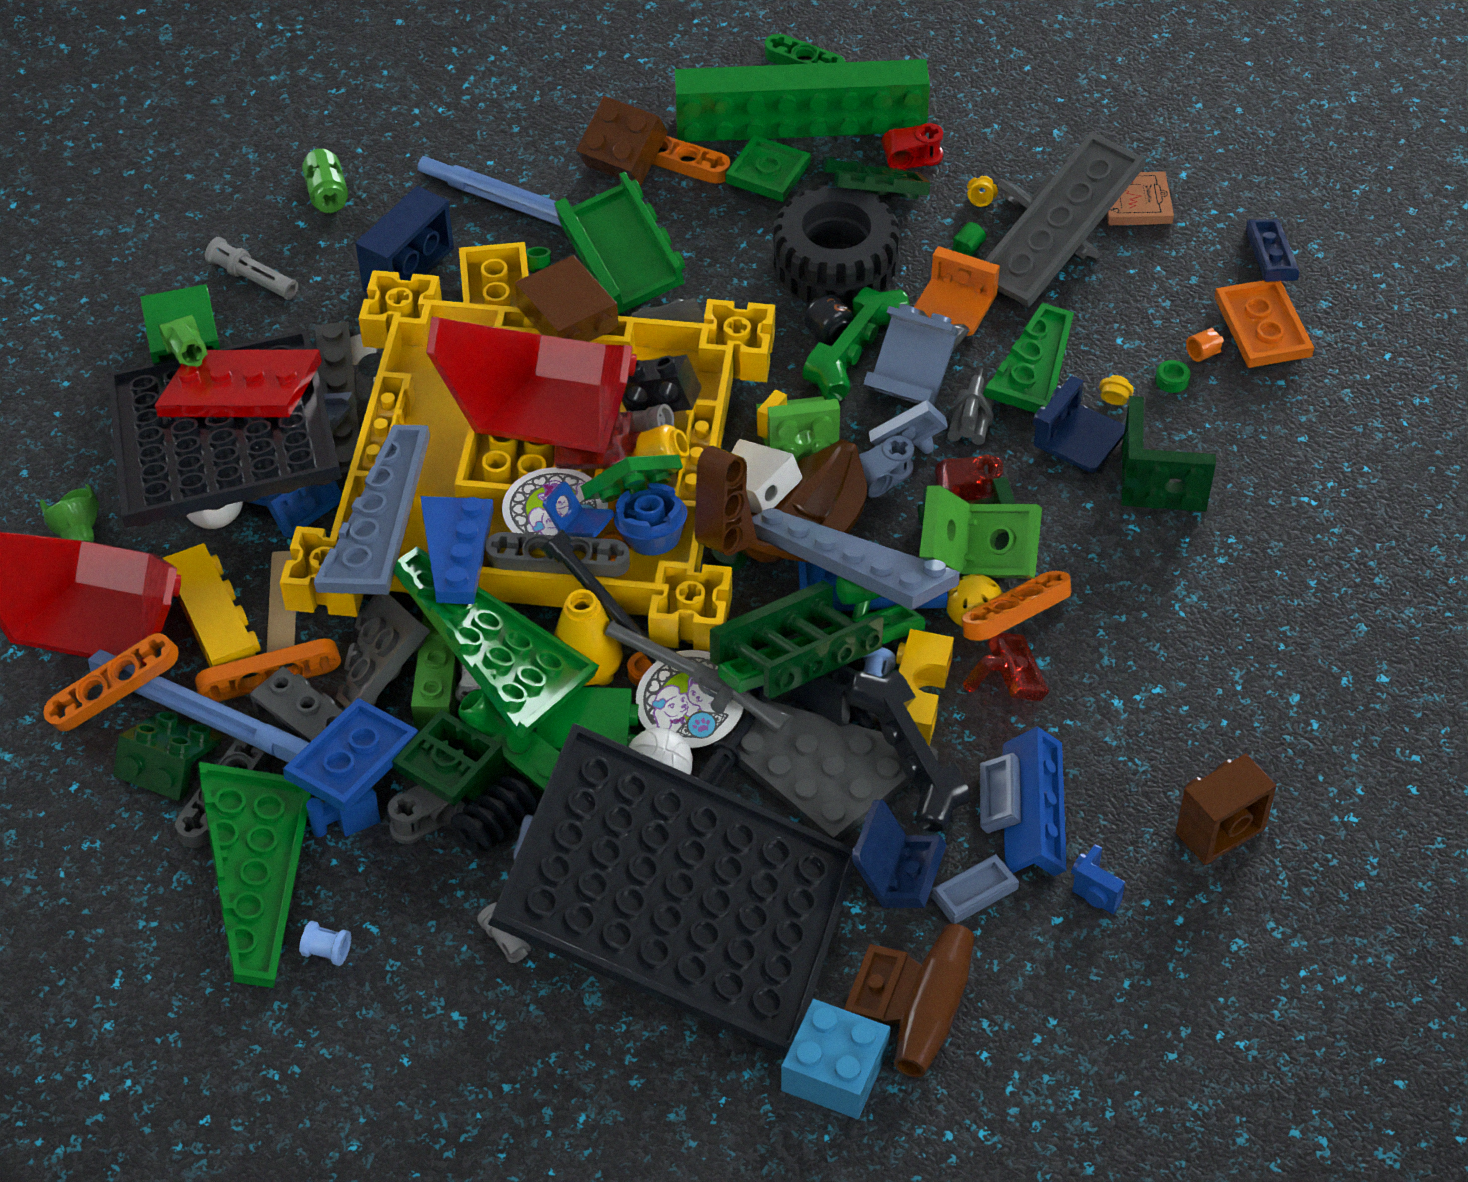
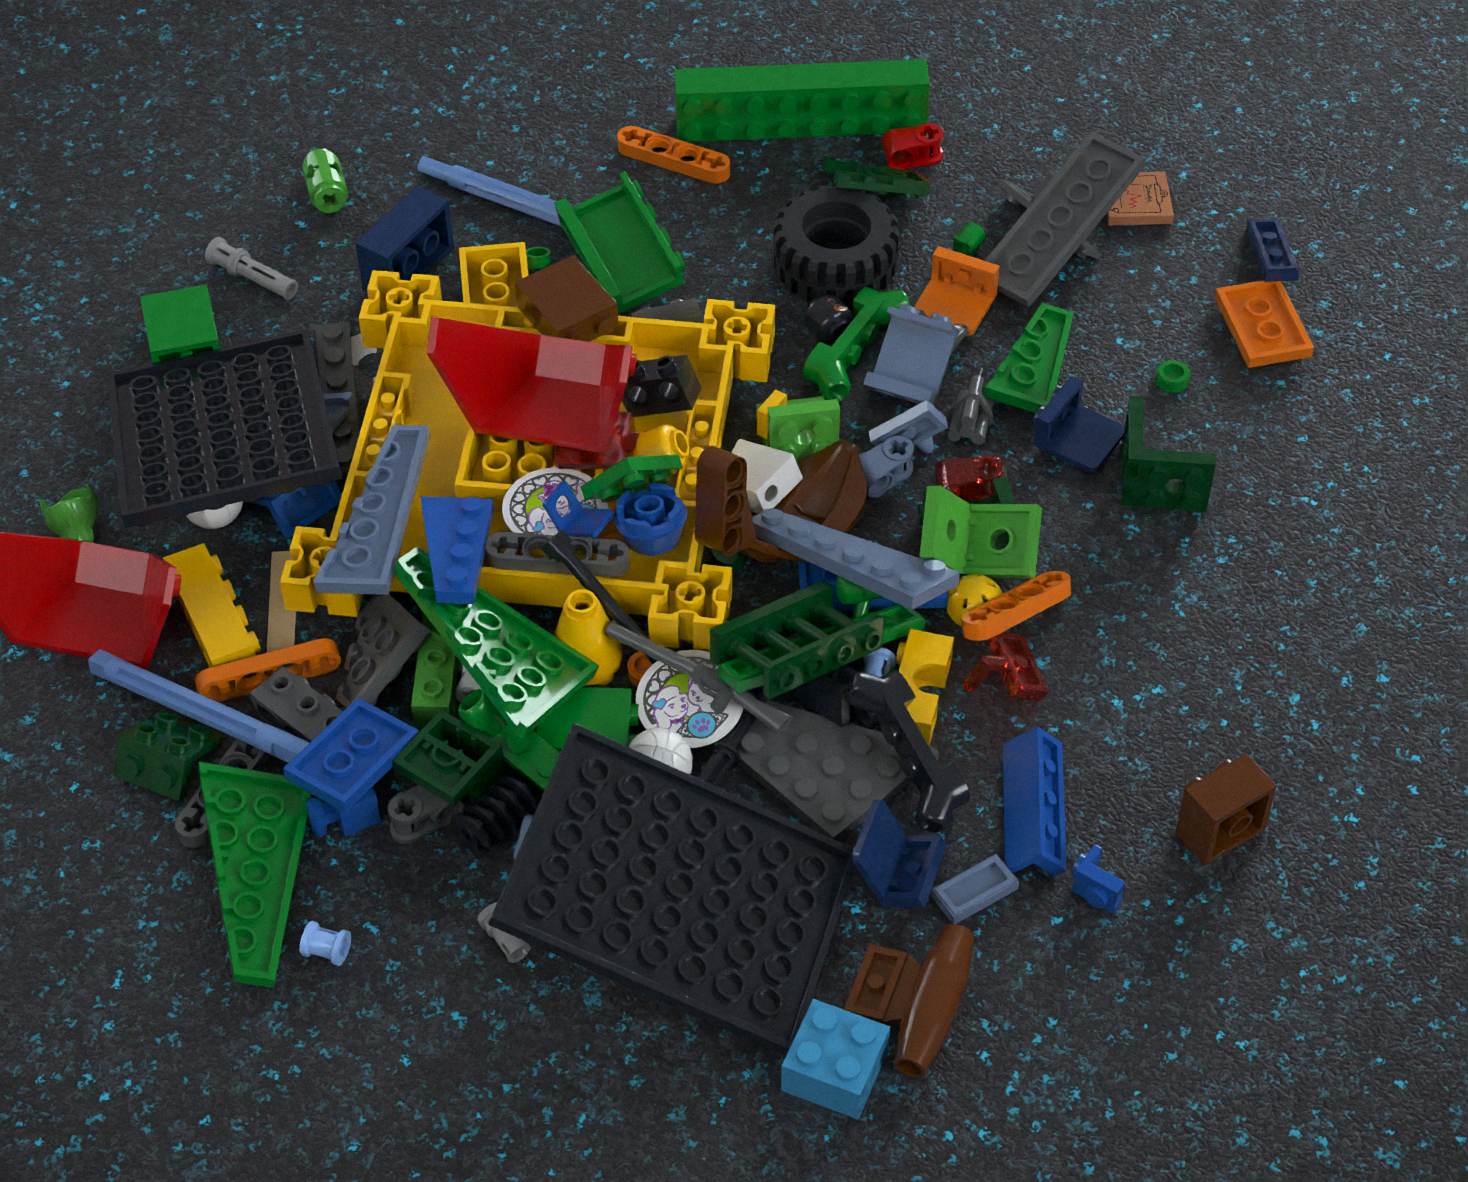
(113, 687): orange beam -> none
(183, 340): bright green piece -> none
(240, 384): red plate -> none
(622, 140): reddish brown brick -> none
(653, 417): light grey pin -> none
(768, 168): green plate -> none
(786, 51): green beam -> none
(981, 198): yellow plate -> none
(1000, 793): sand blue tile -> none
(1115, 390): yellow plate -> none
(1204, 344): orange hose -> none

